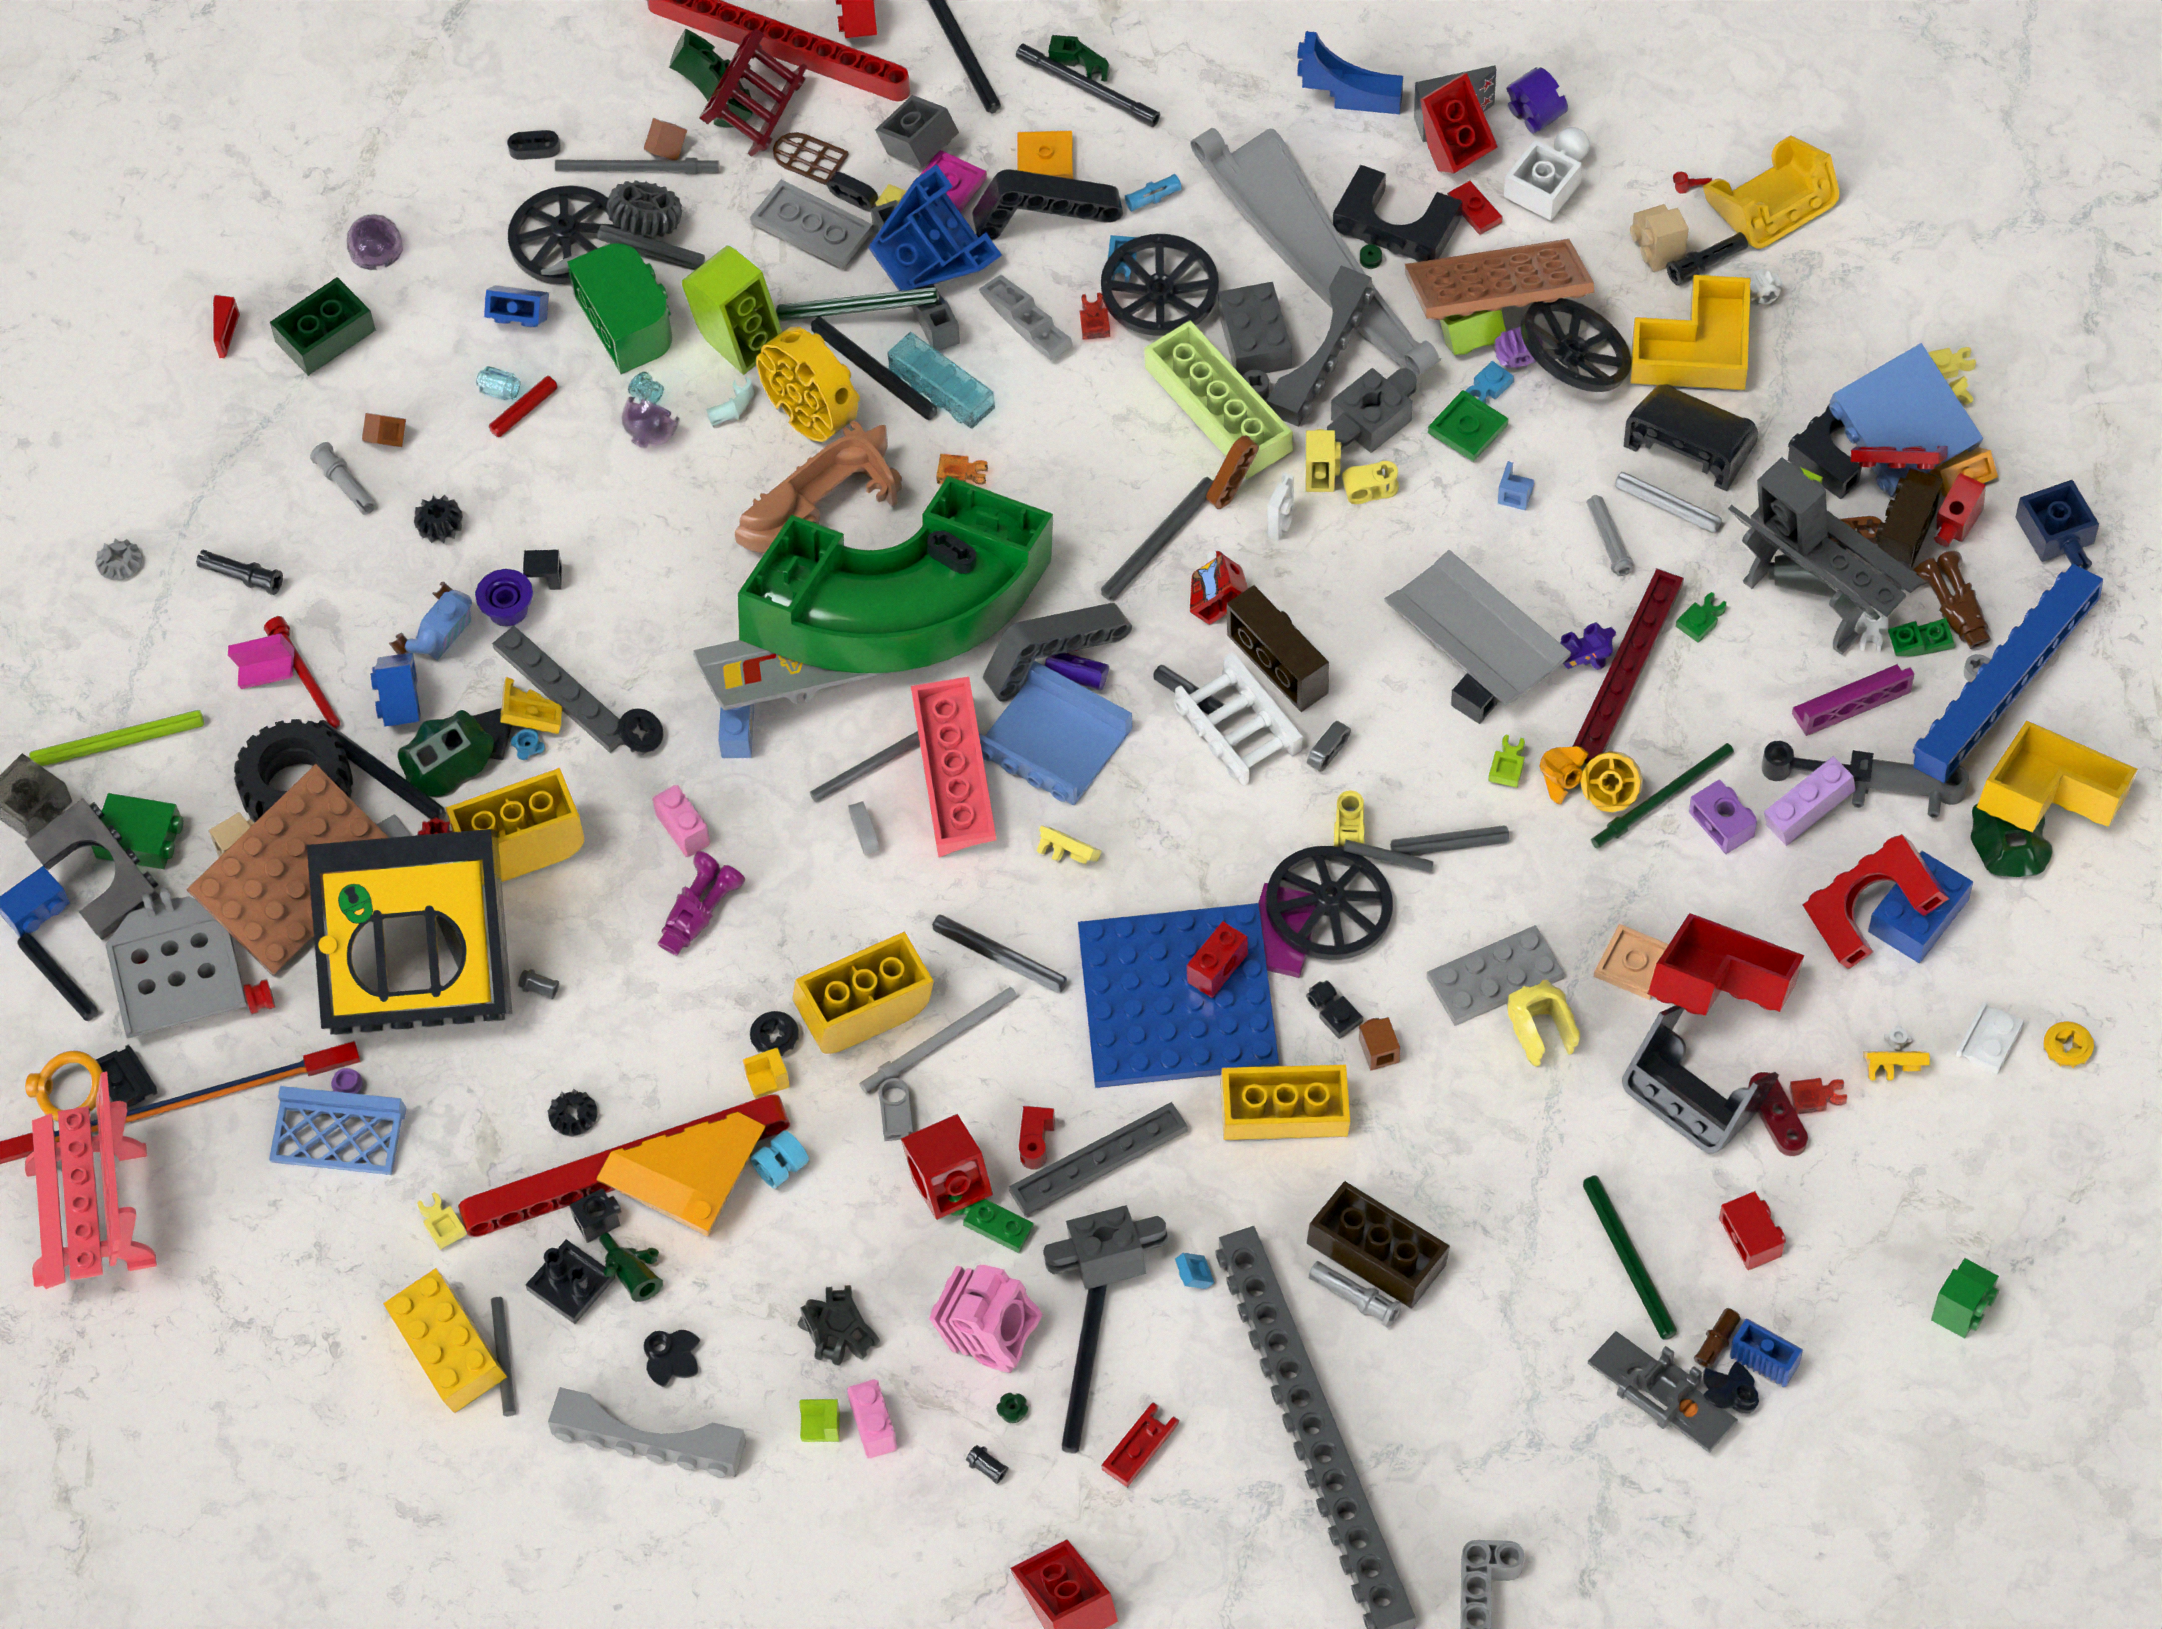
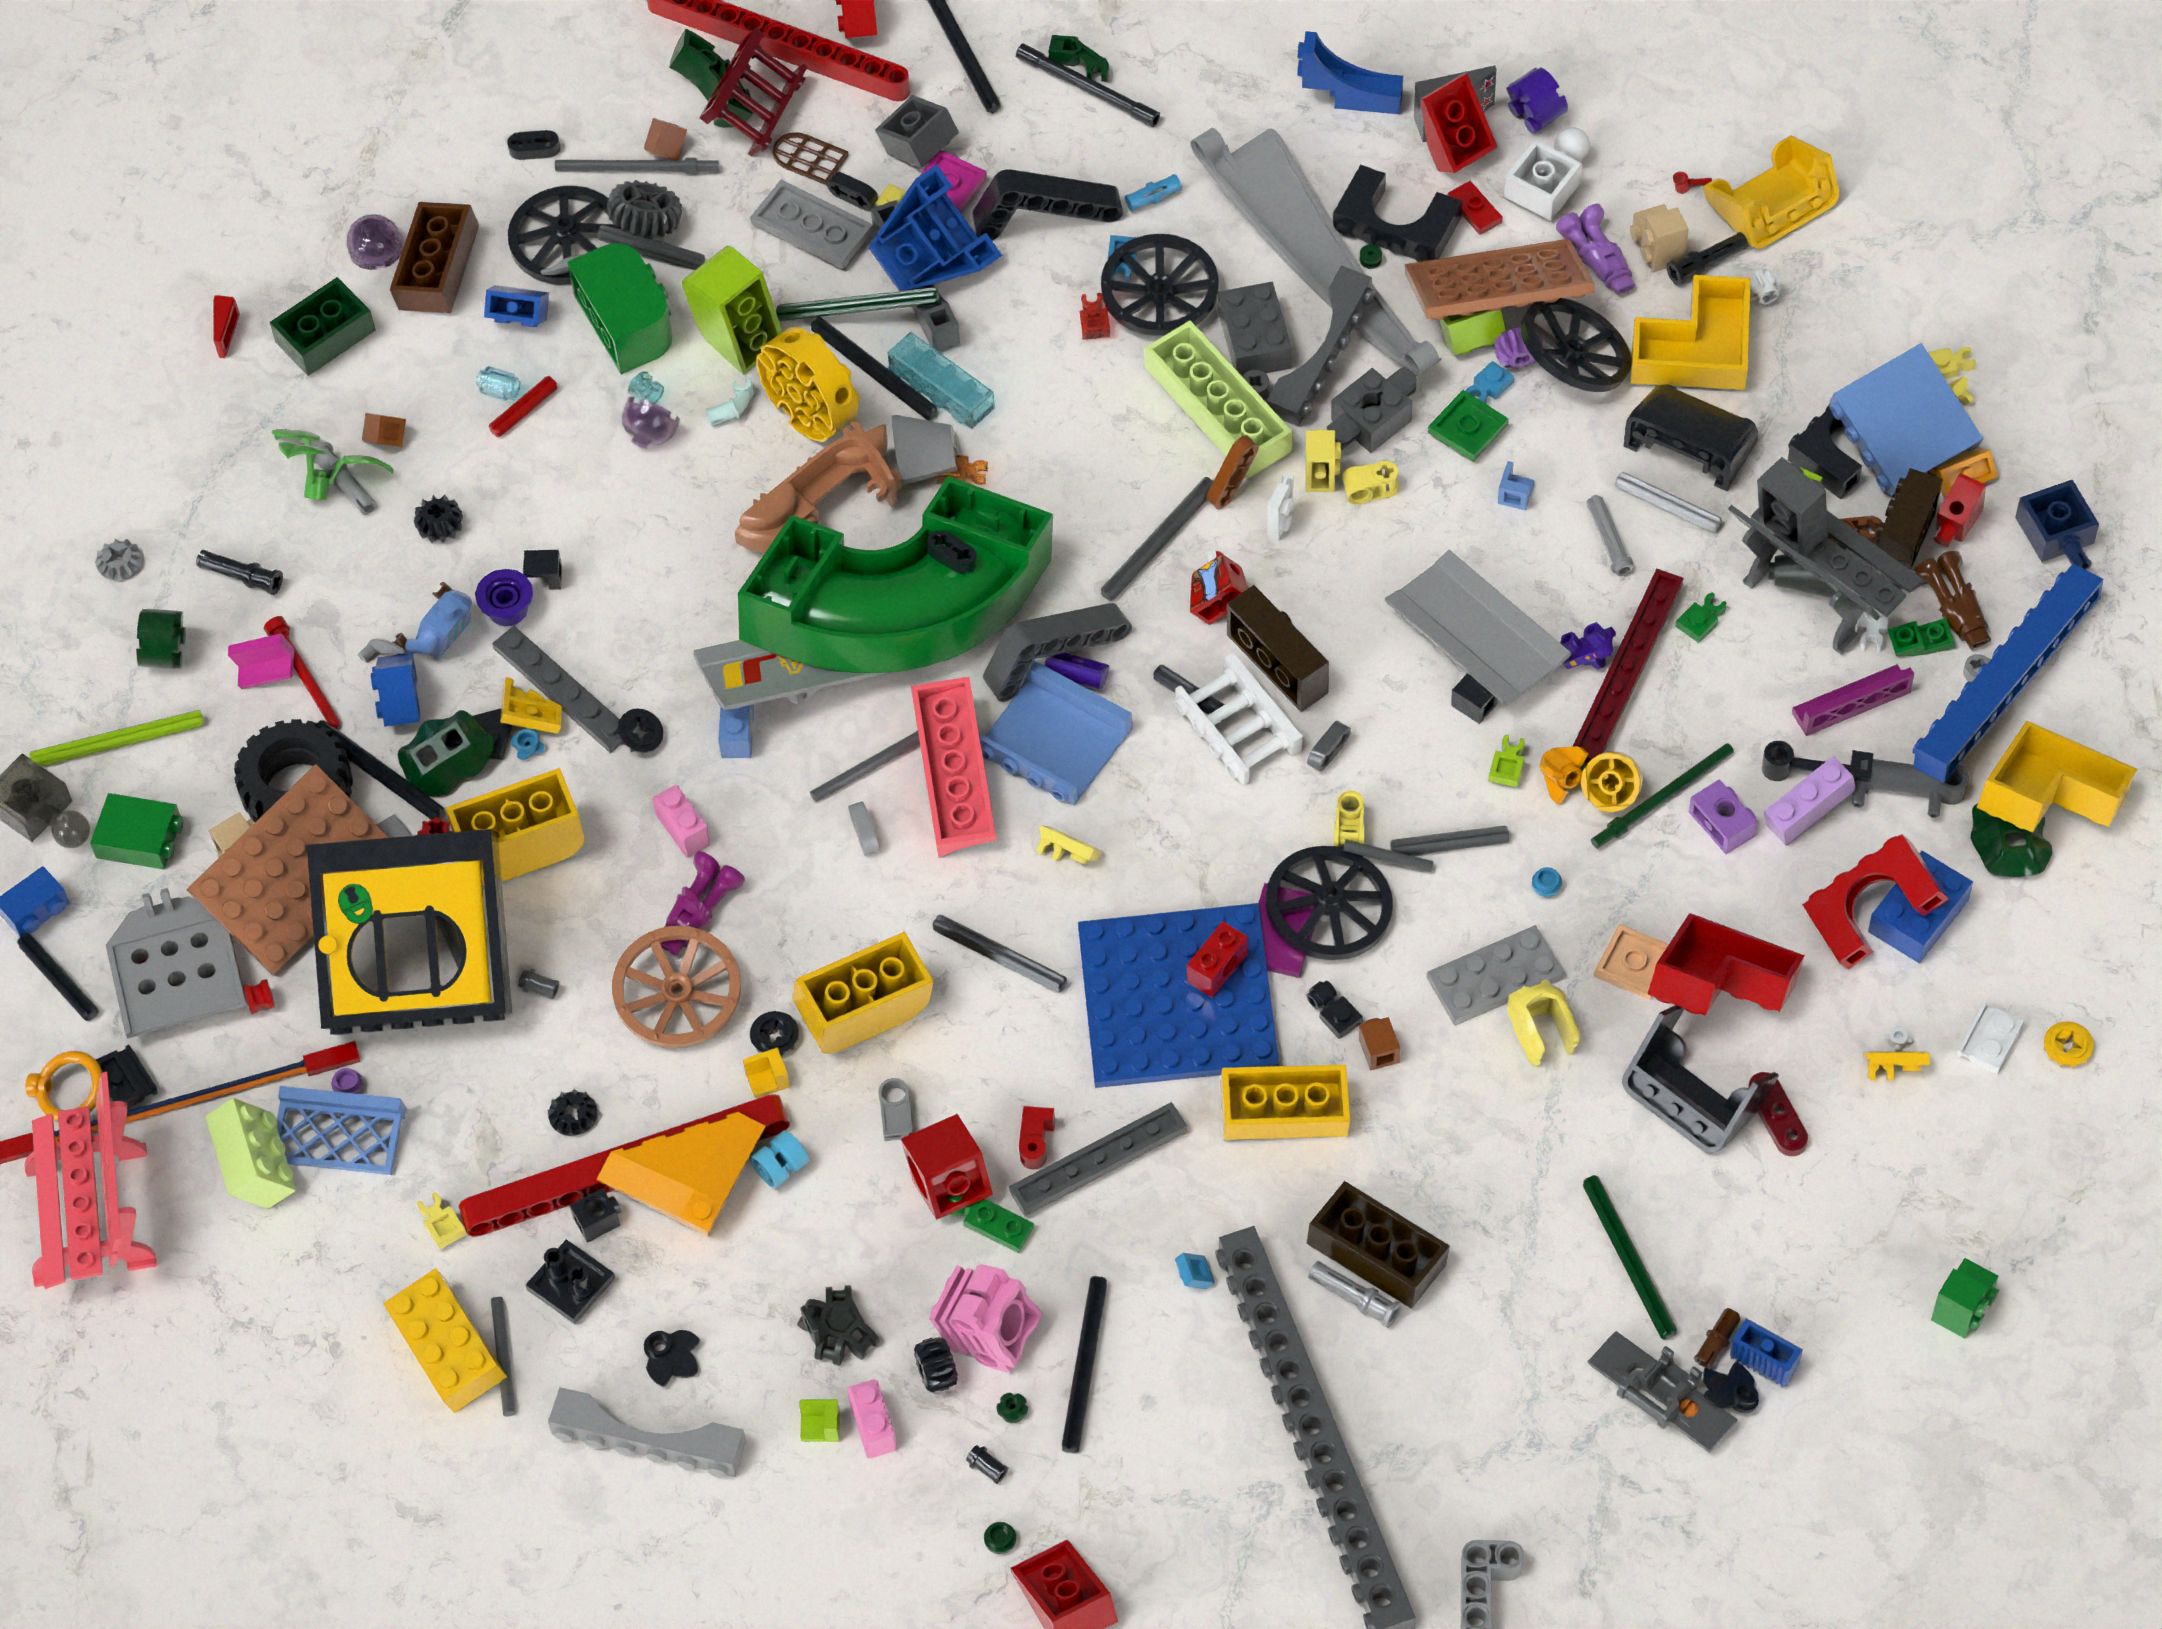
(83, 827): black arch -> none
(160, 638): none -> dark green brick
(250, 1153): none -> yellowish green brick
(317, 480): none -> bright green plant
(381, 646): none -> light grey bar
(434, 257): none -> reddish brown brick
(629, 1268): dark green piece -> none
(673, 982): none -> nougat wheel
(891, 1070): light grey bar -> none
(923, 448): none -> light grey slope
(935, 1364): none -> black gear
(1000, 1537): none -> dark green plate
(1025, 317): light grey slope -> none
(1046, 153): light orange plate -> none
(1105, 1246): dark grey brick -> none
(1138, 1446): red hinge -> none
(1546, 882): none -> dark azure plate
(1600, 255): none -> medium lavender piece
(1752, 1230): red brick -> none
(1812, 1096): clear red plate -> none
(1897, 459): red wing -> none

